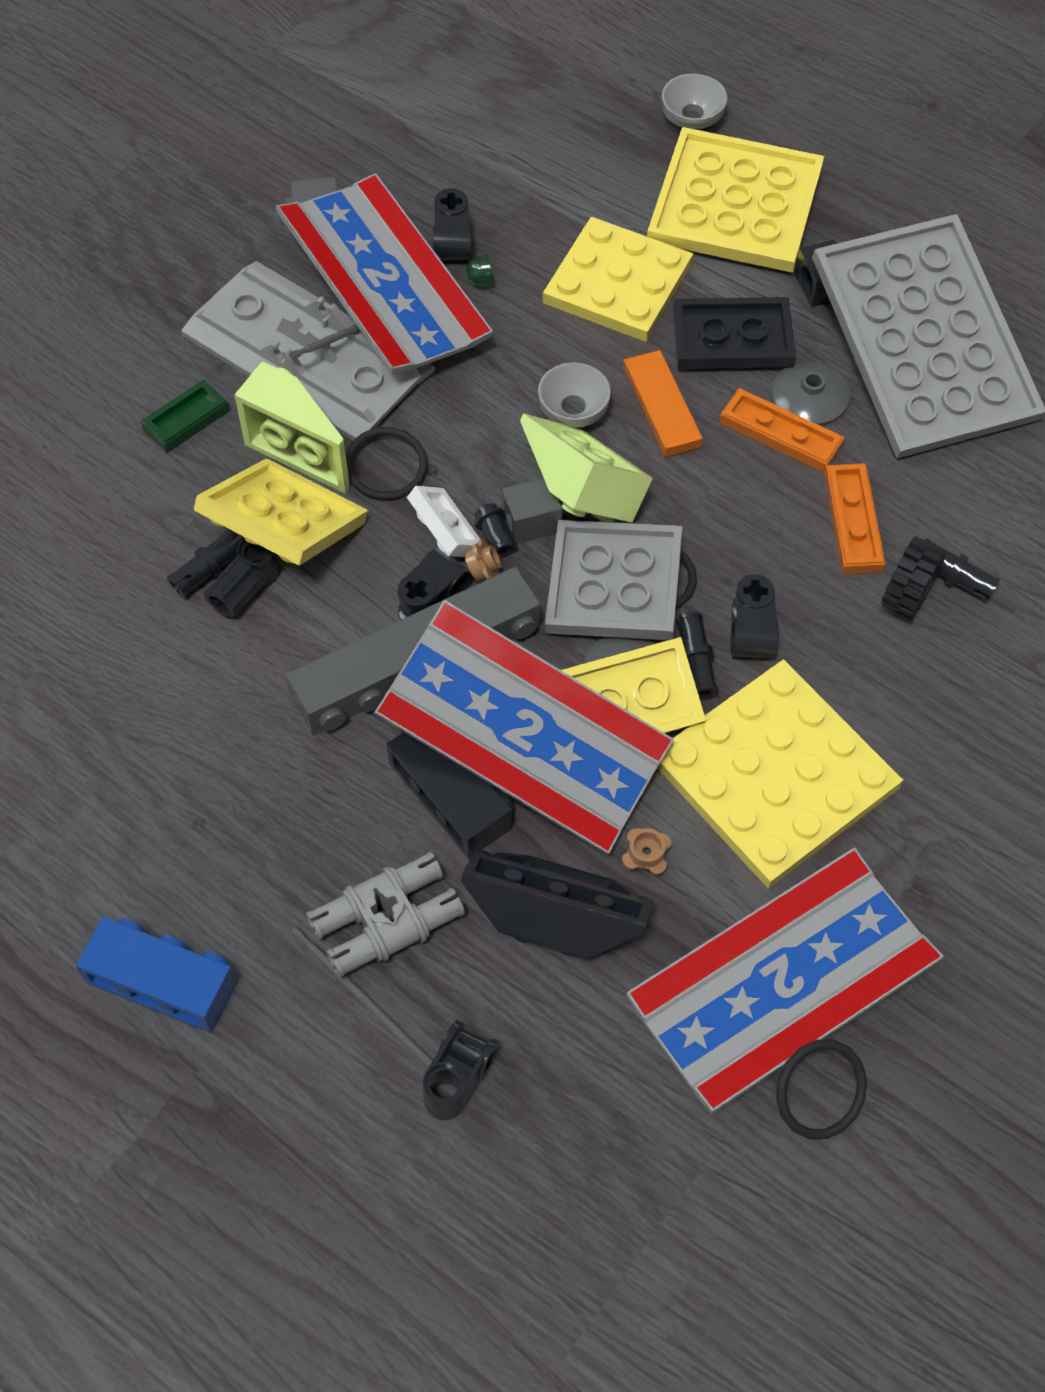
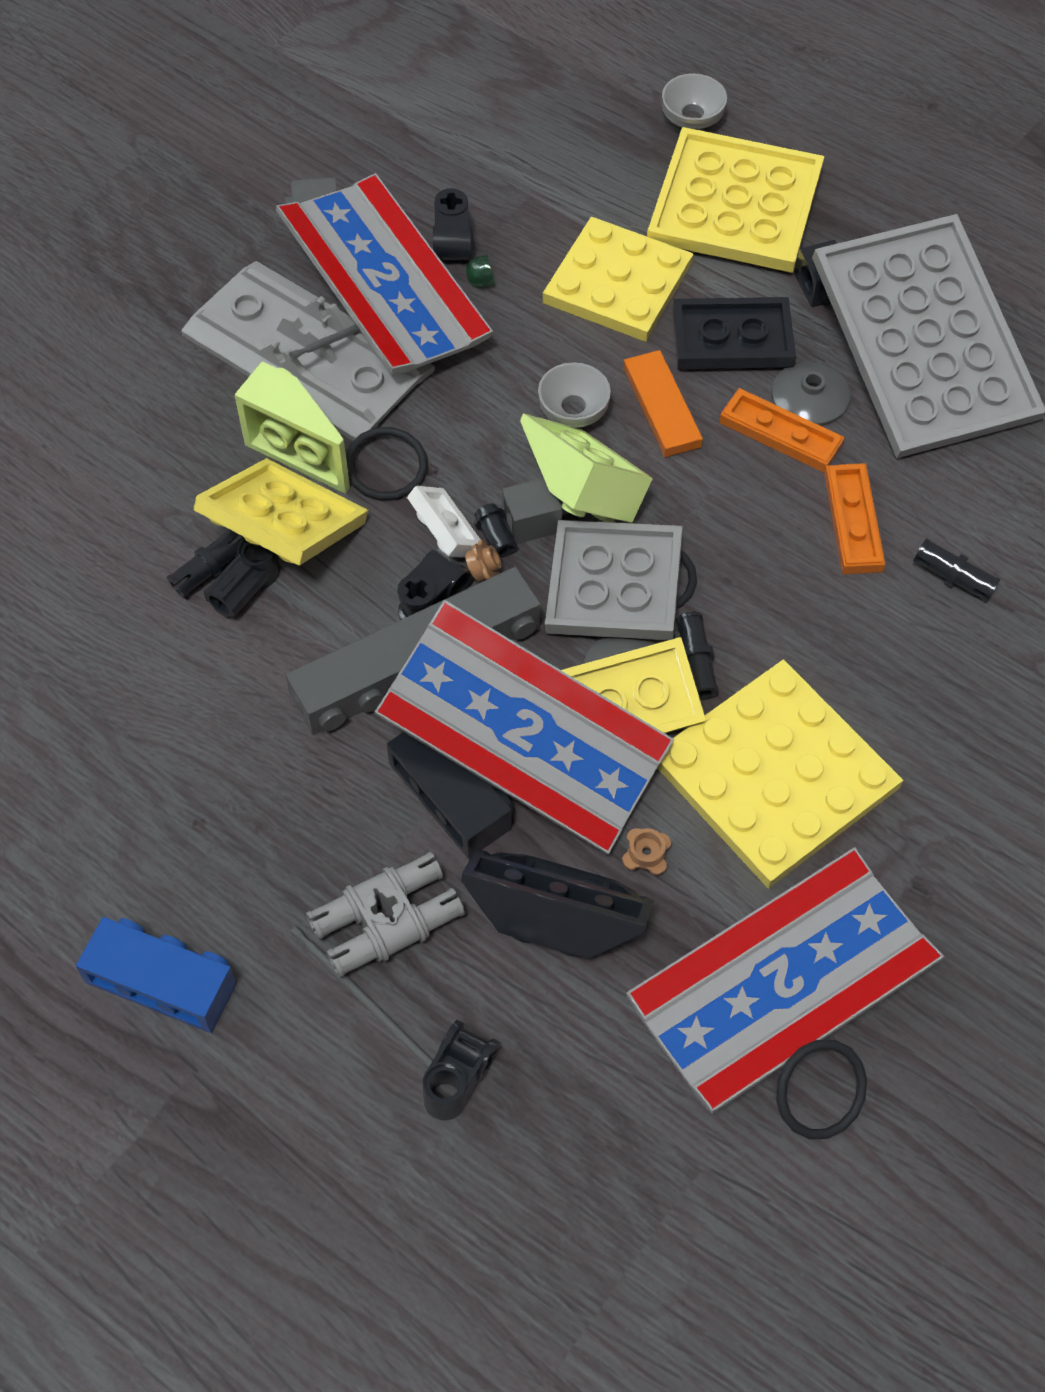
(185, 416): dark green tile -> none
(754, 619): black piece -> none
(913, 577): black tyre -> none

